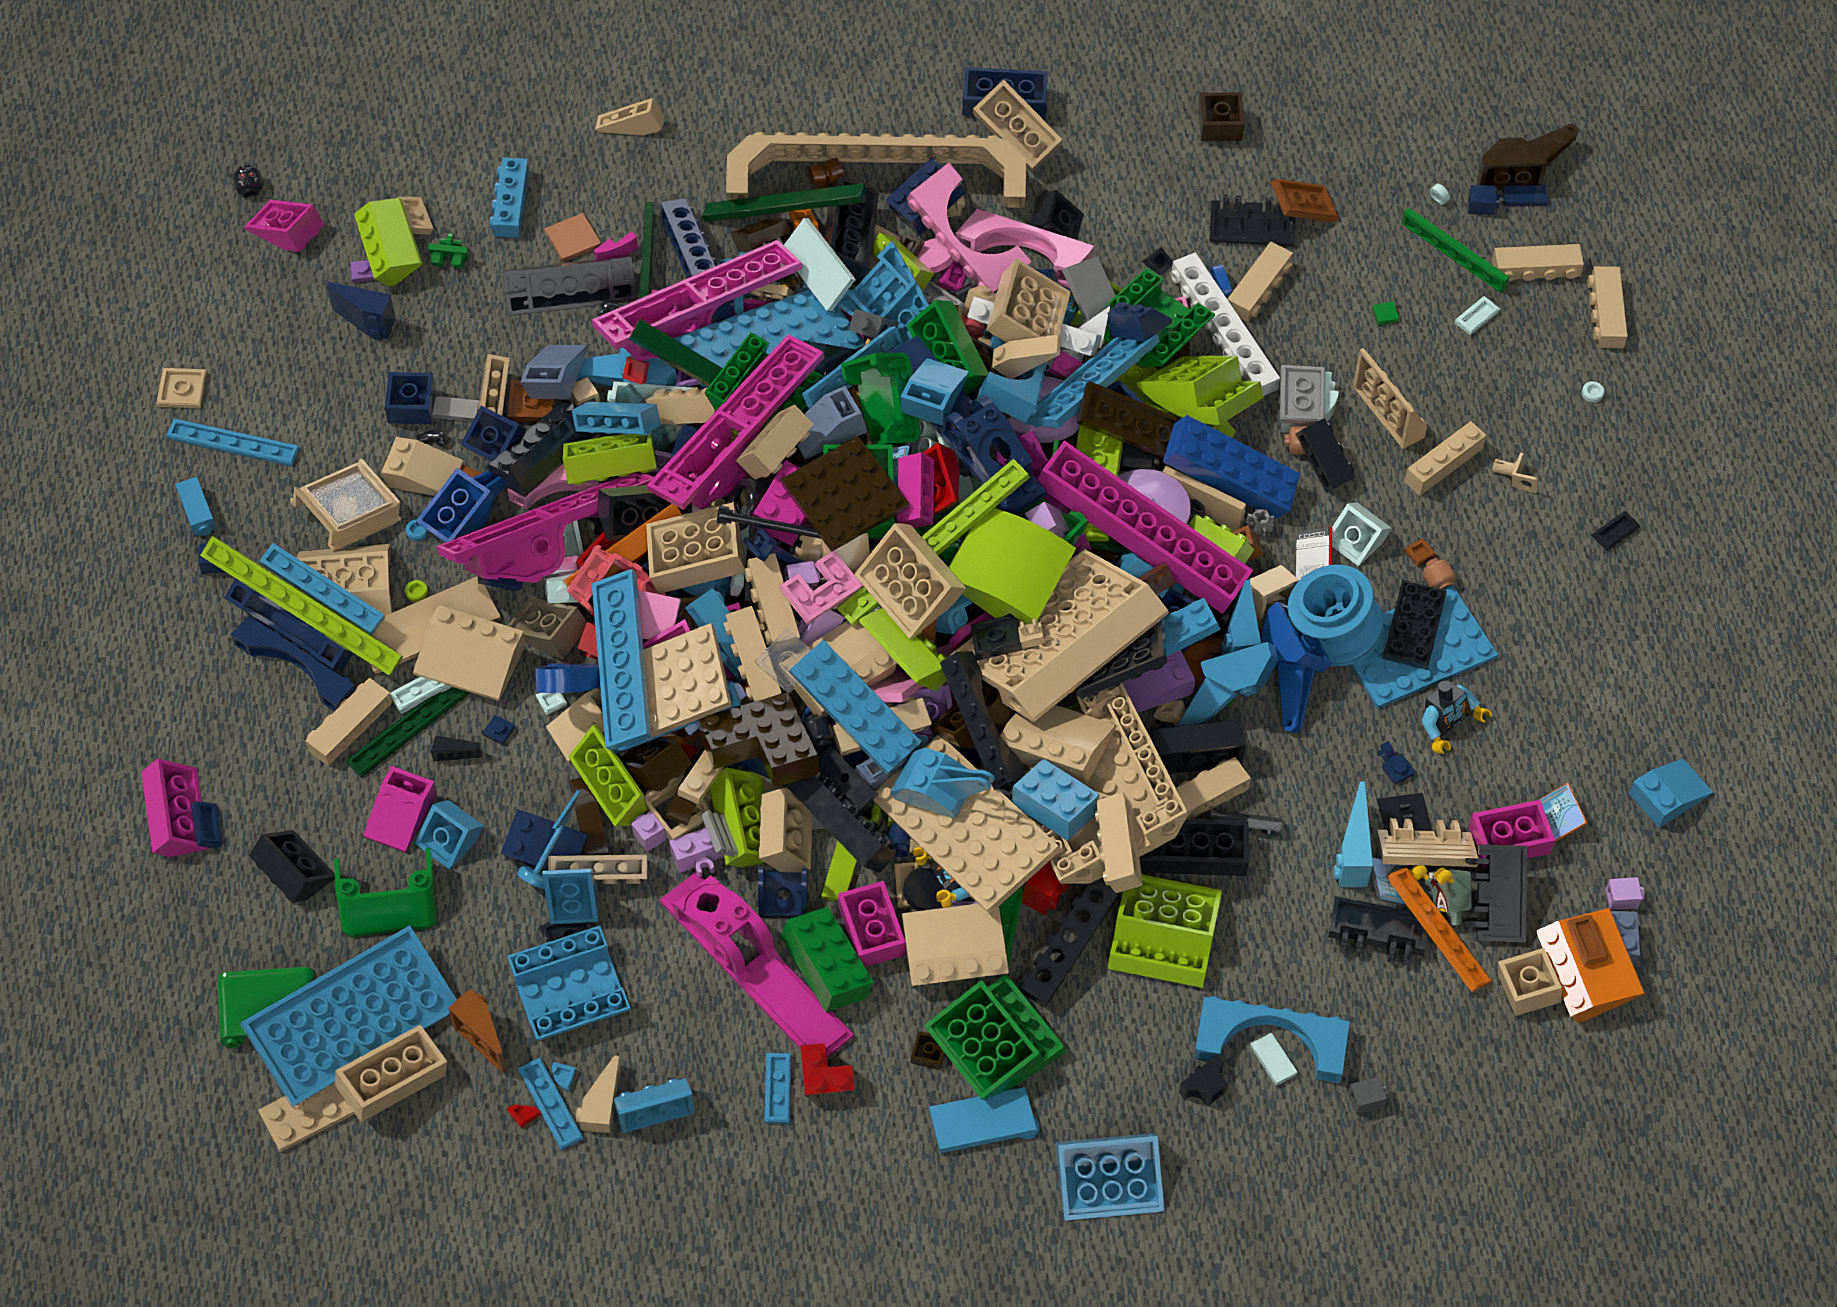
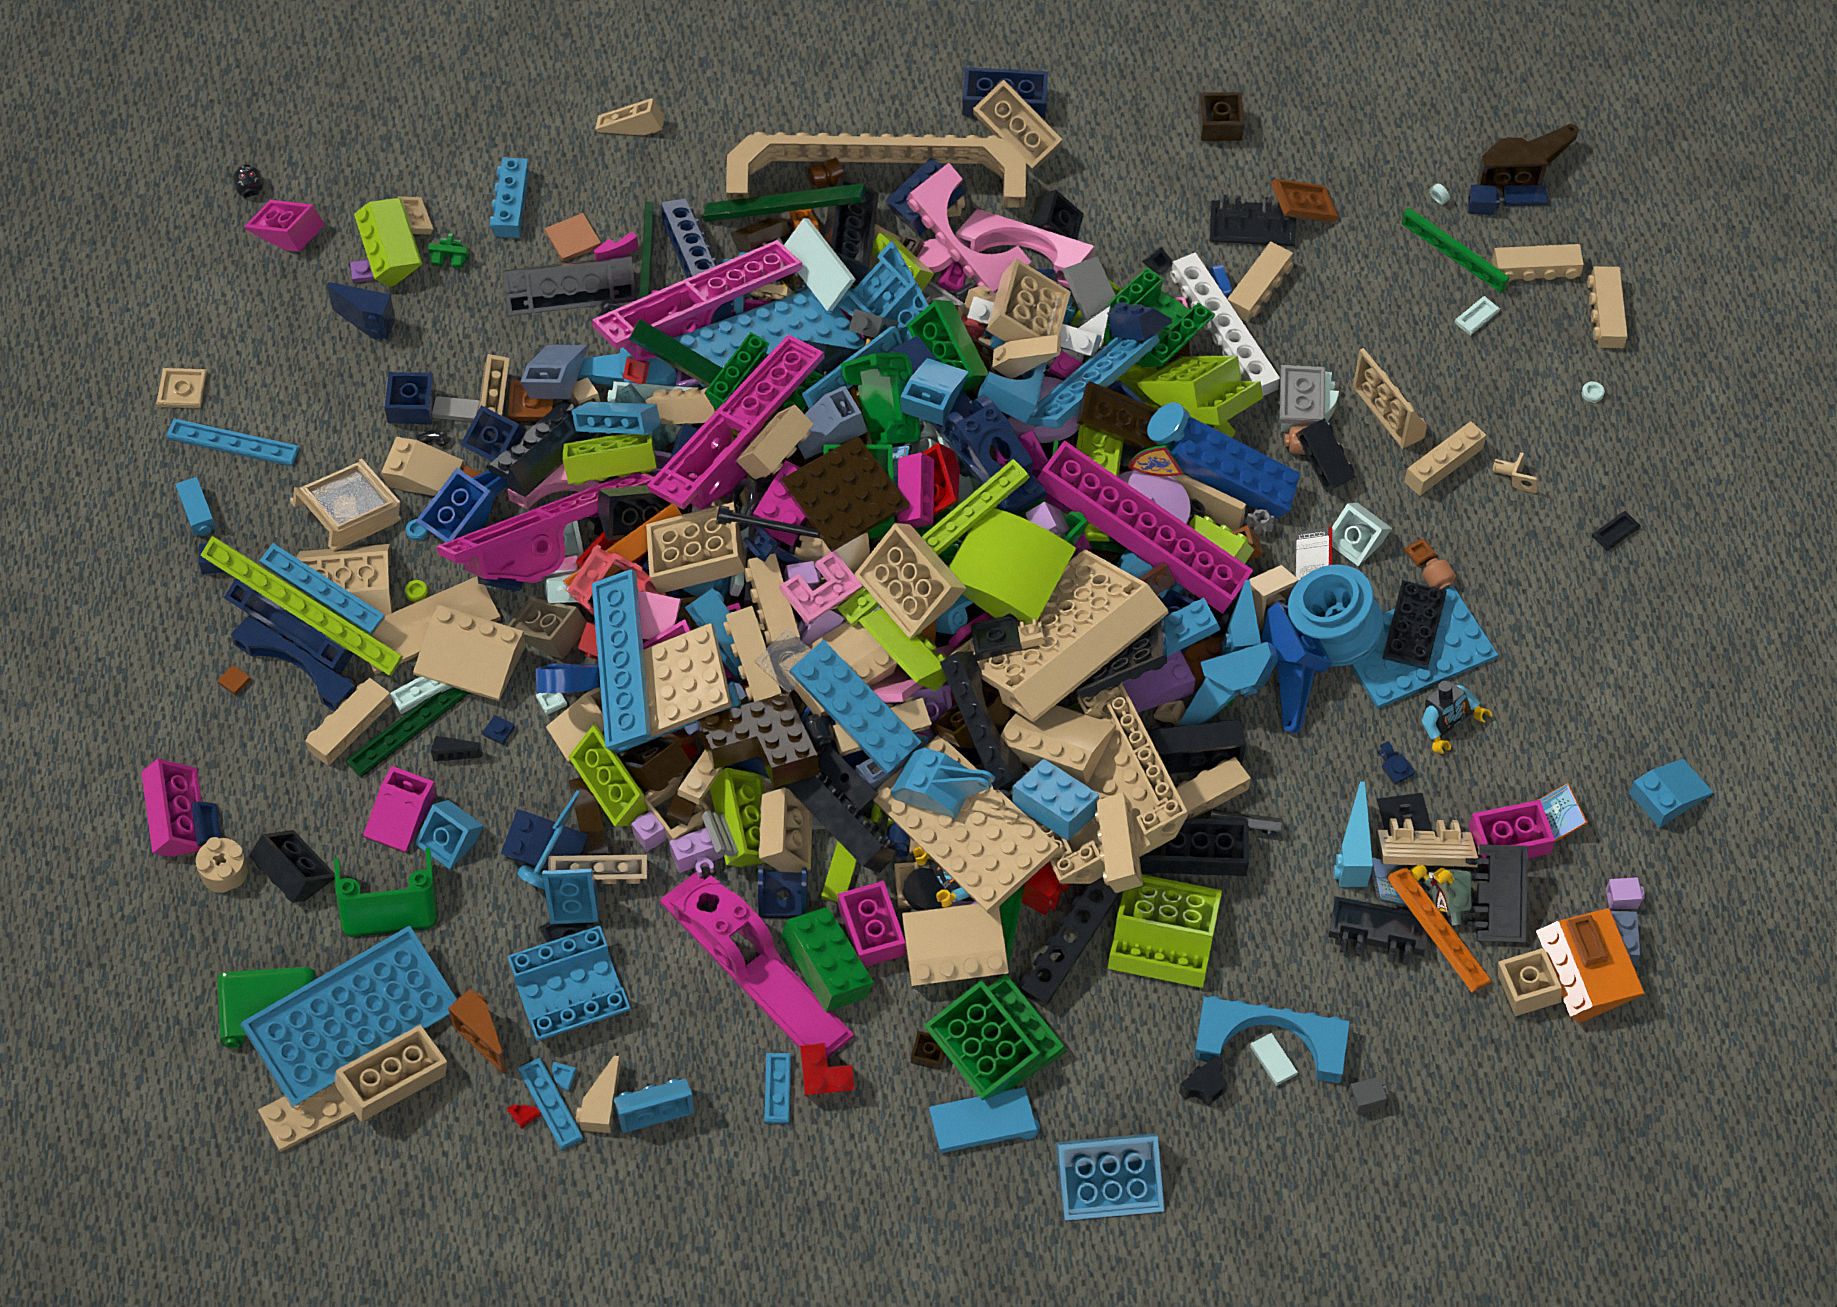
(221, 864): none -> tan brick
(233, 680): none -> dark orange tile
(1156, 462): none -> shield
(1168, 424): none -> dark azure tile
(1385, 313): green tile -> none

